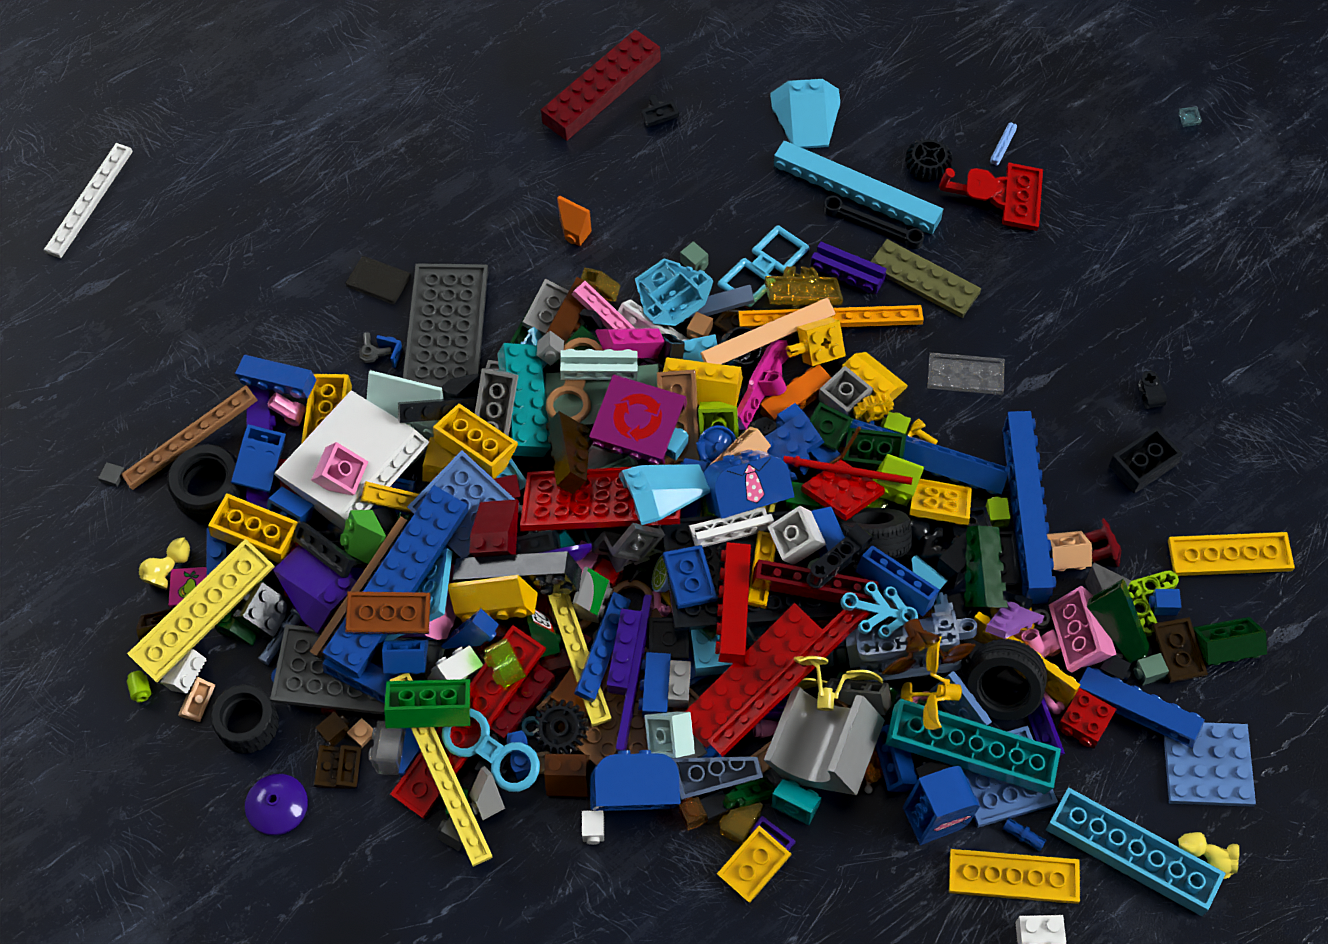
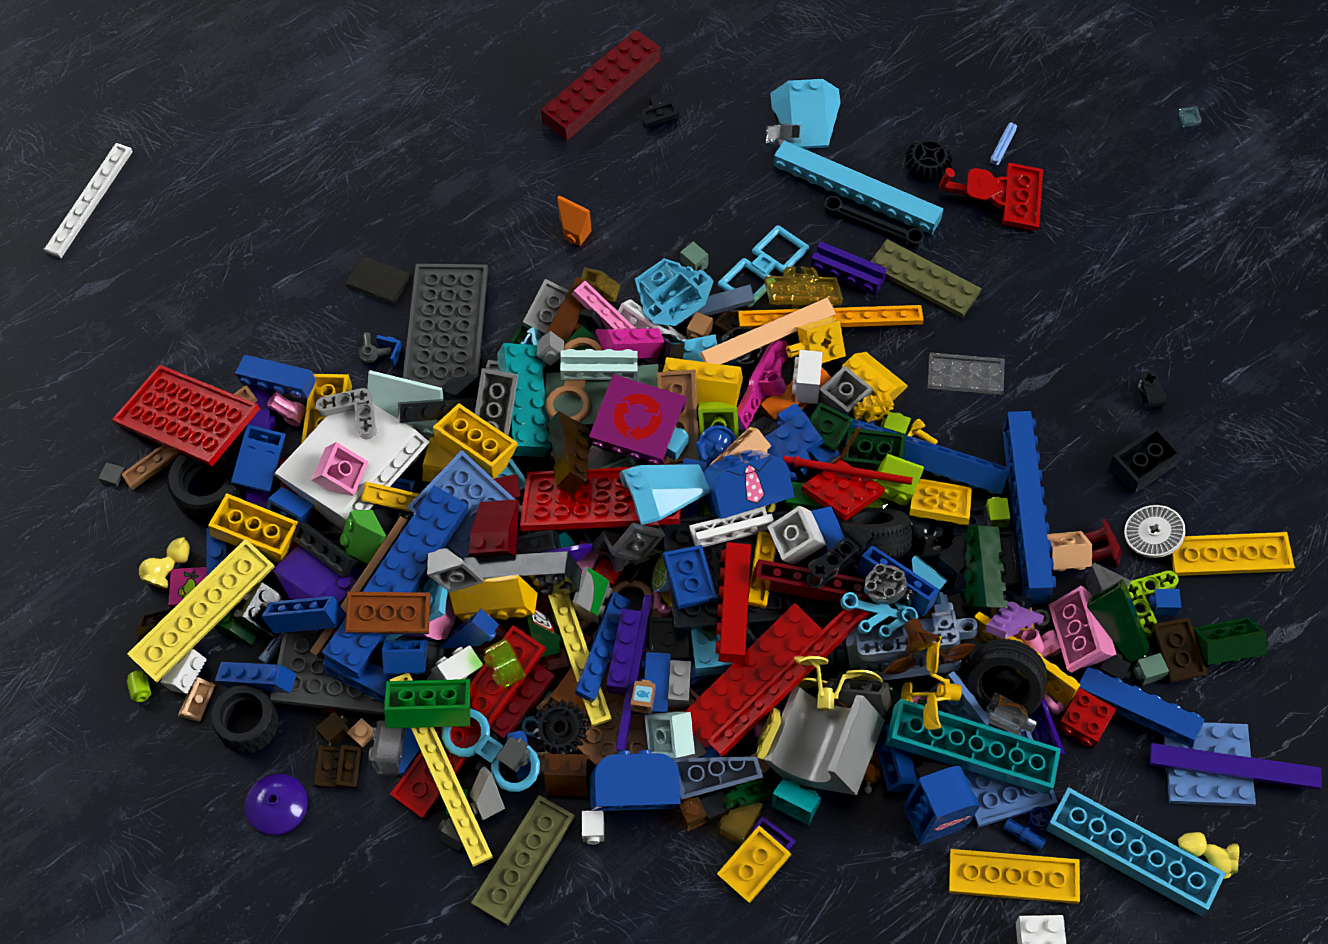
(186, 415): none -> red plate
(263, 676): none -> blue brick
(303, 614): none -> blue brick
(359, 406): none -> light grey beam
(451, 571): none -> light grey slope
(514, 754): none -> dark grey brick
(523, 860): none -> olive plate
(643, 696): none -> medium nougat brick
(768, 733): none -> light yellow tile
(783, 132): none -> slope
(807, 376): none -> white brick
(885, 584): none -> flat silver tile
(906, 599): none -> black bush
(1008, 715): none -> clear torso
(1042, 818): none -> clear blue wheel
(1161, 543): none -> piece
(1236, 766): none -> dark purple tile

